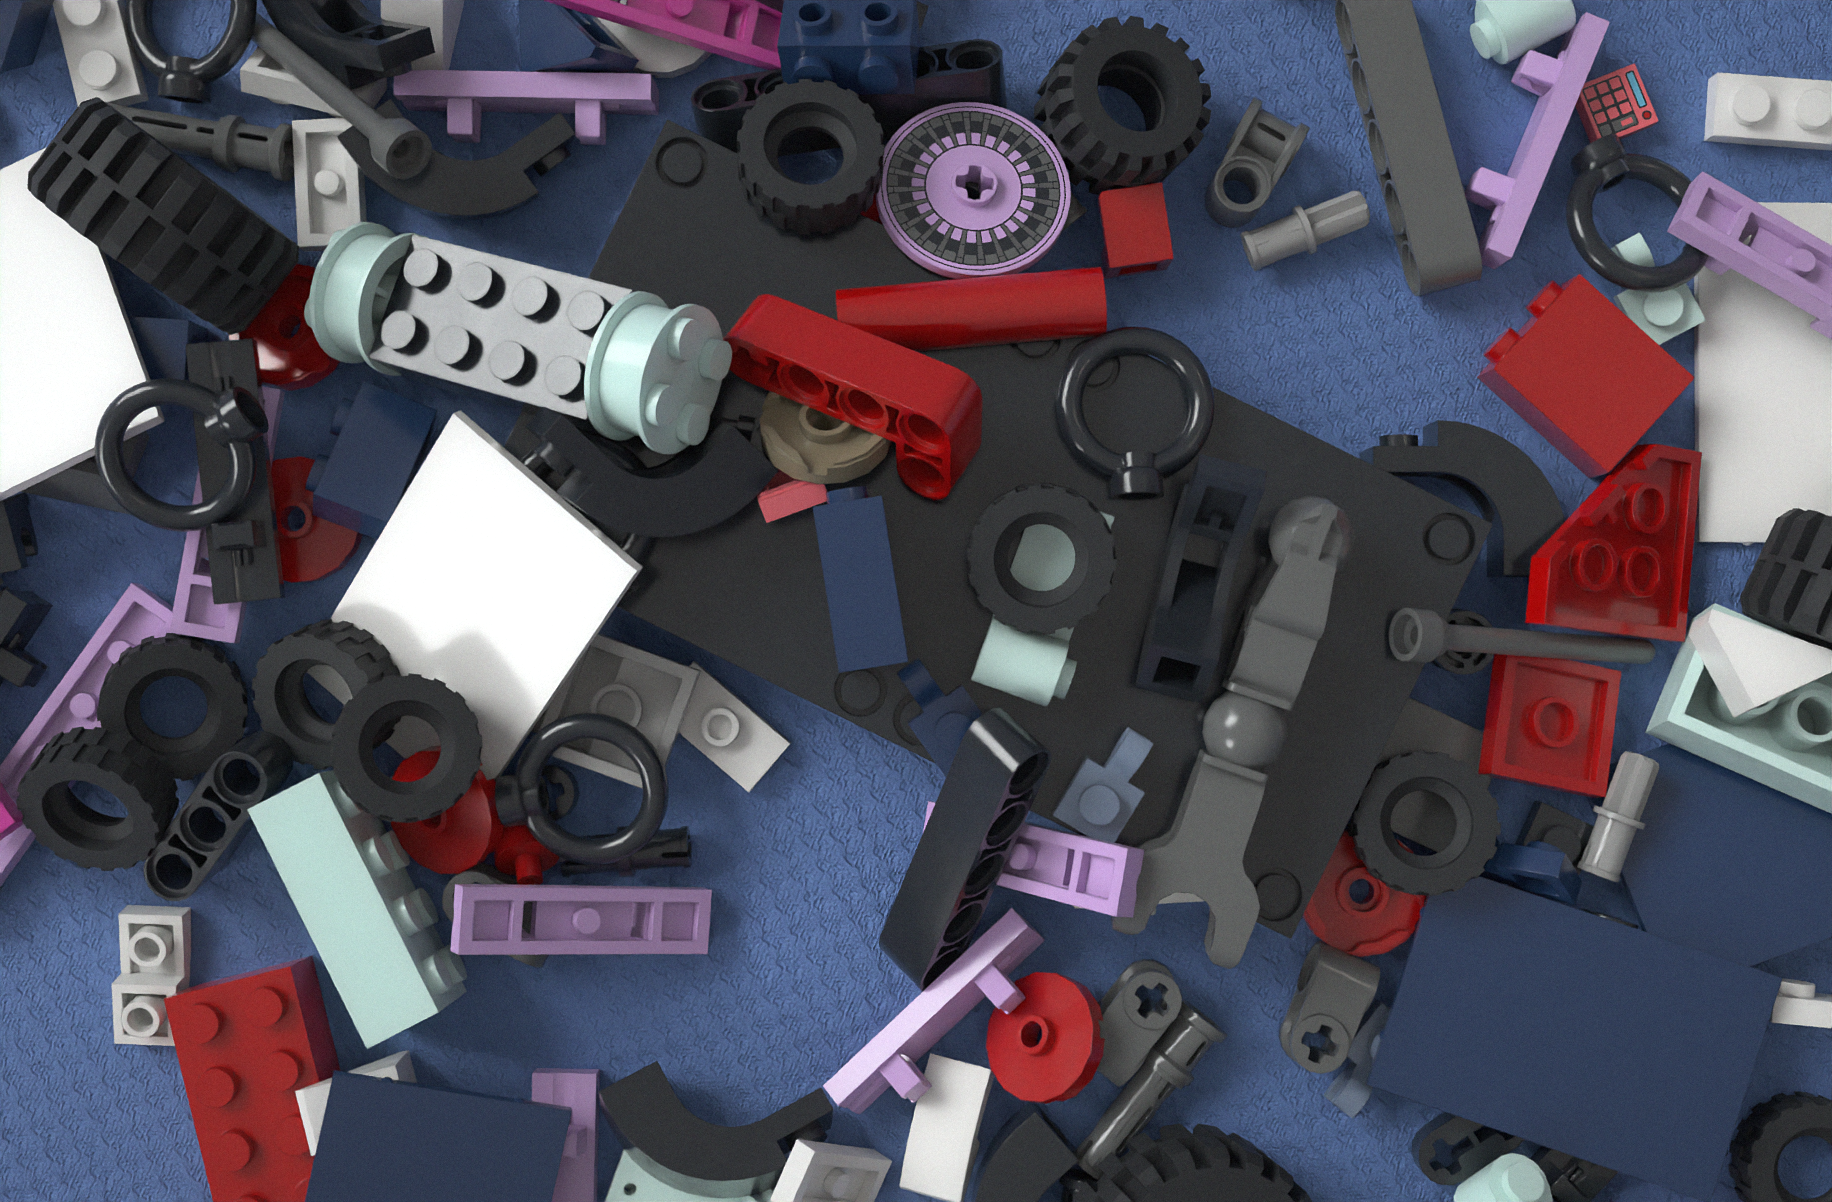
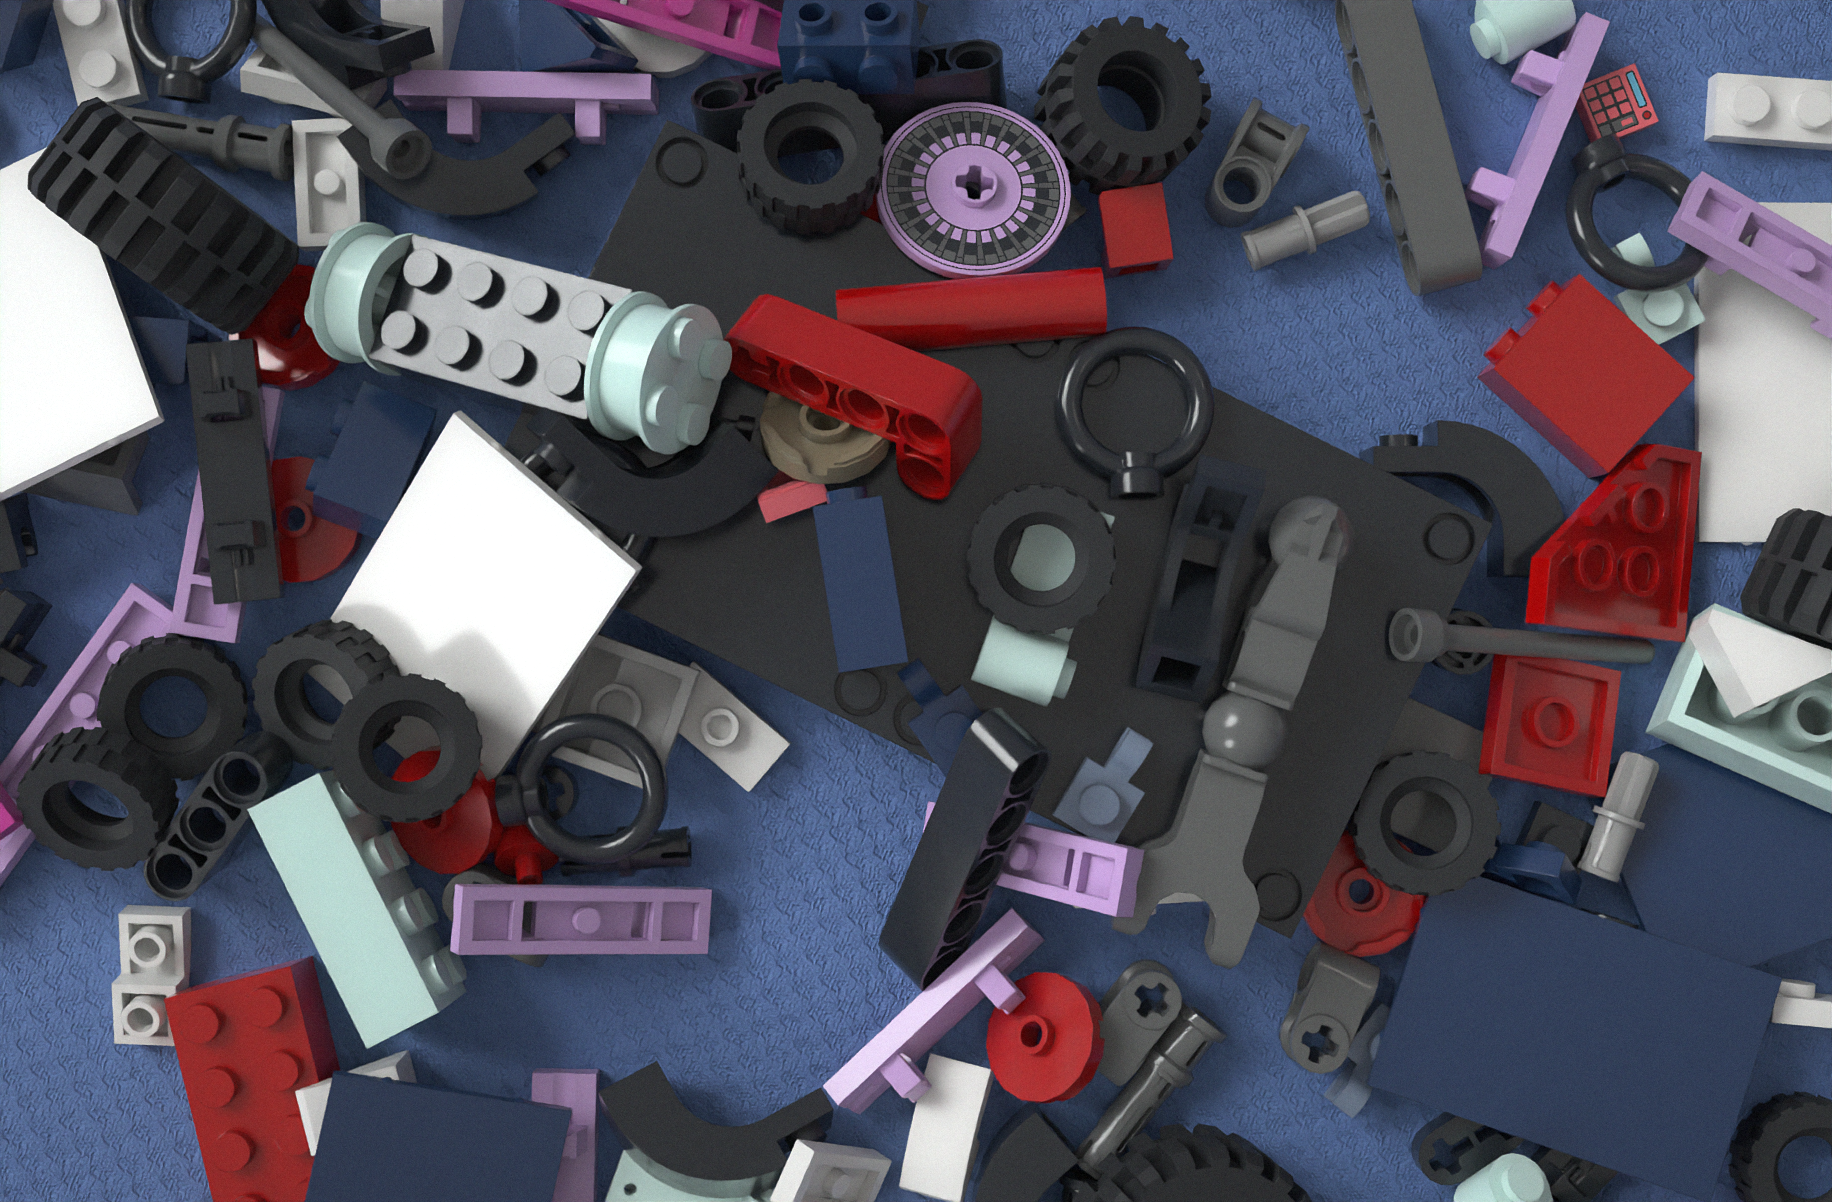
(232, 422): black piece -> none

